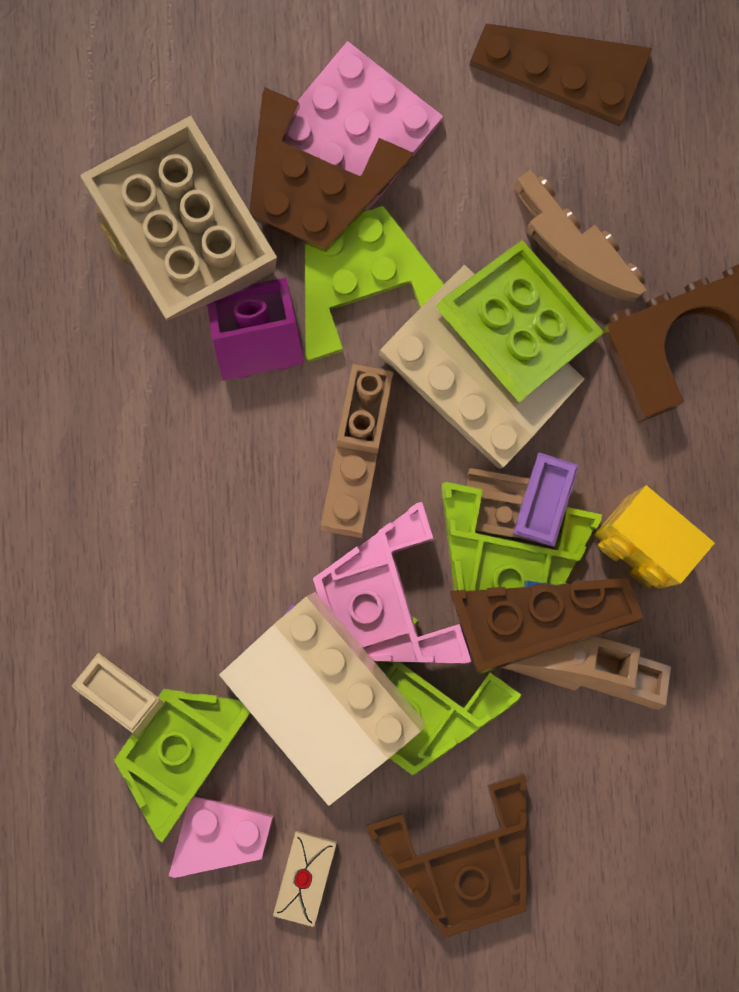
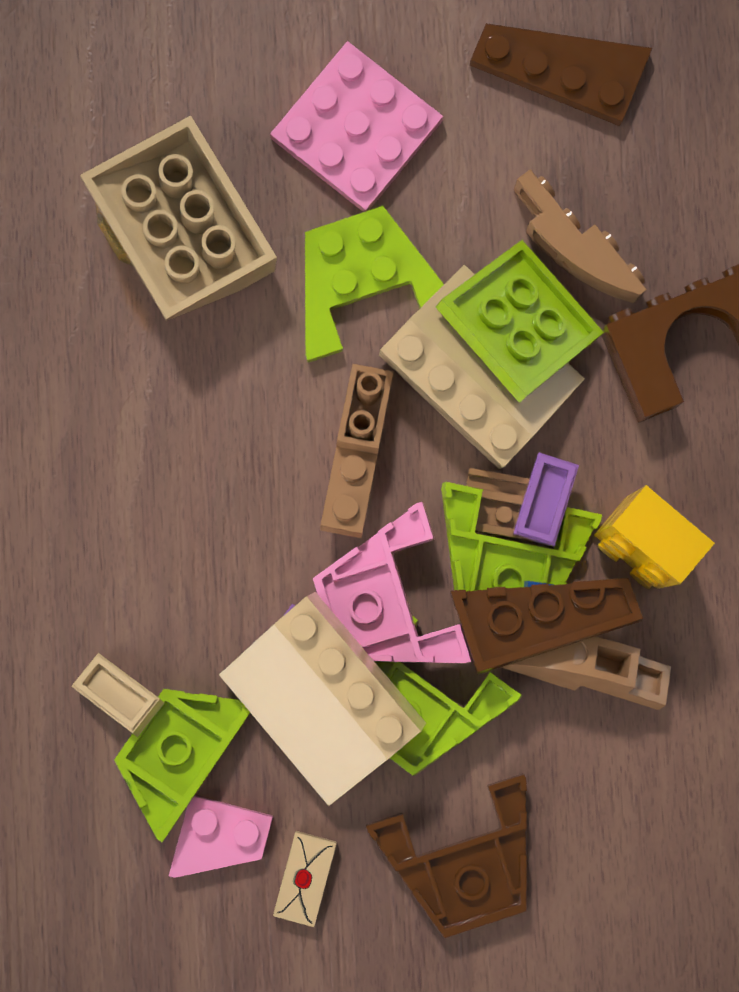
(255, 330): magenta slope -> none
(307, 194): reddish brown wing -> none

